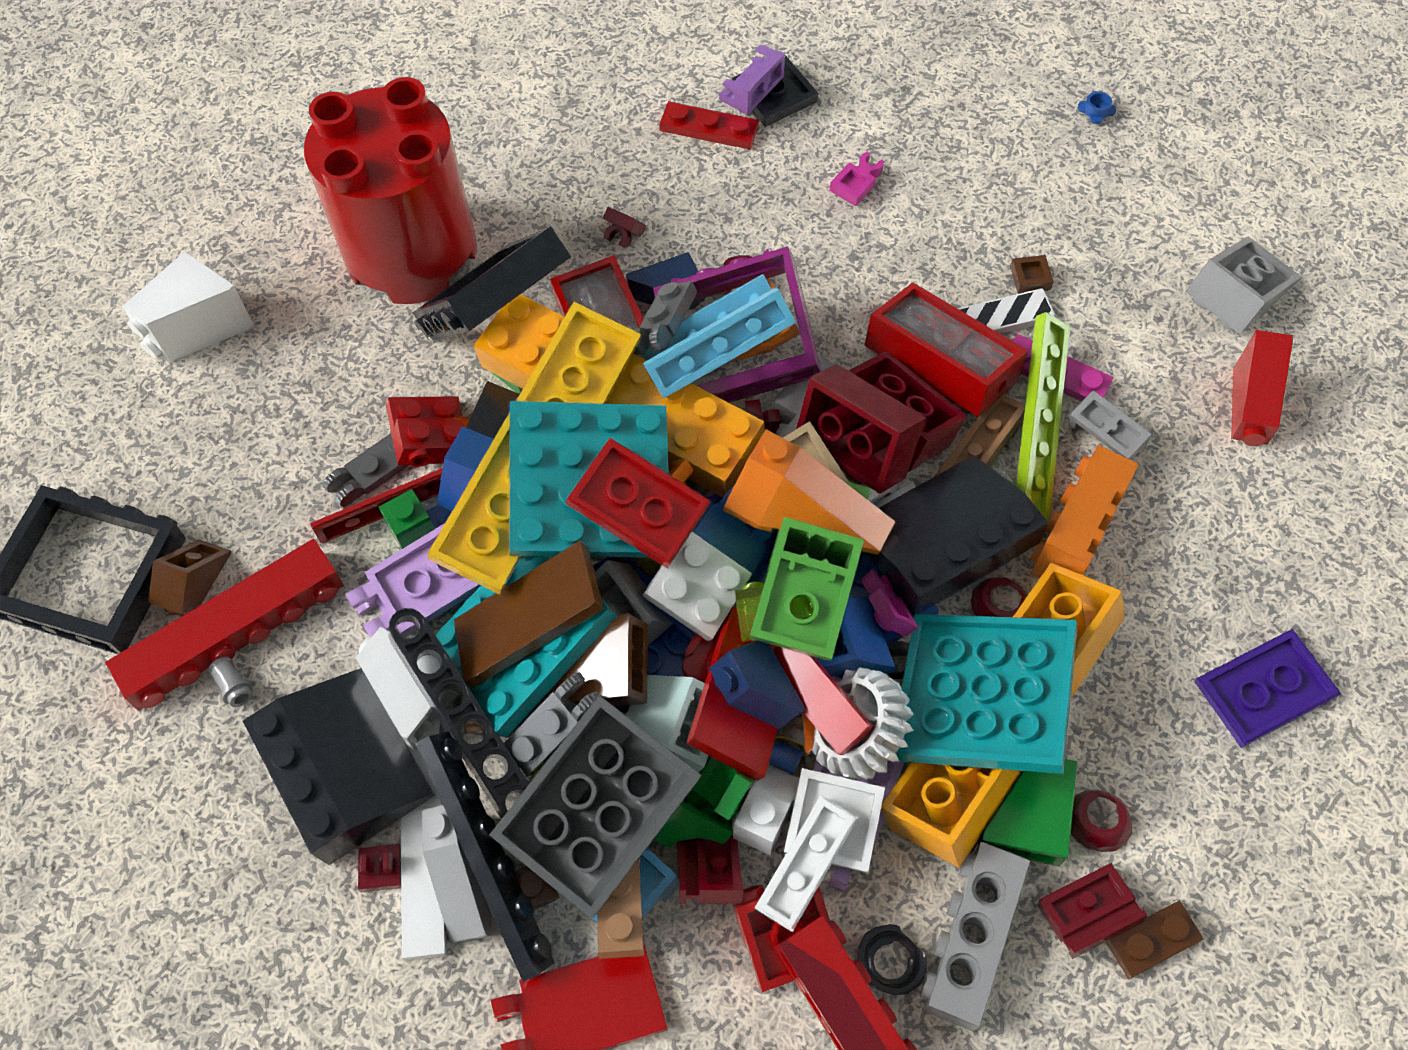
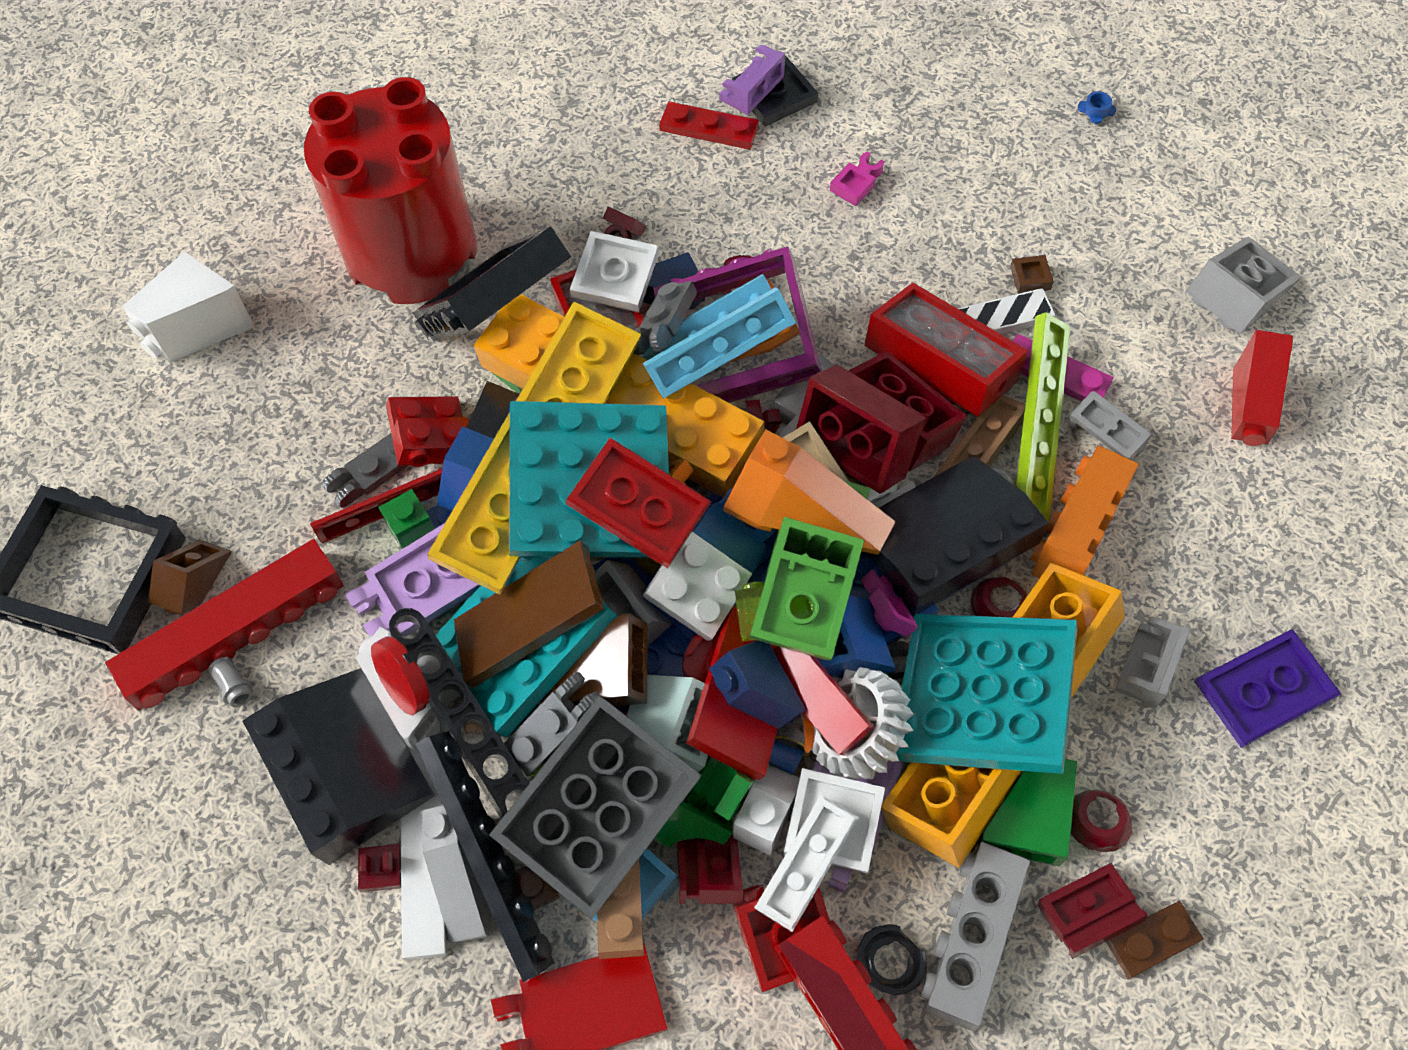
(400, 679): none -> red tile
(614, 271): none -> white plate
(1152, 661): none -> light grey hinge

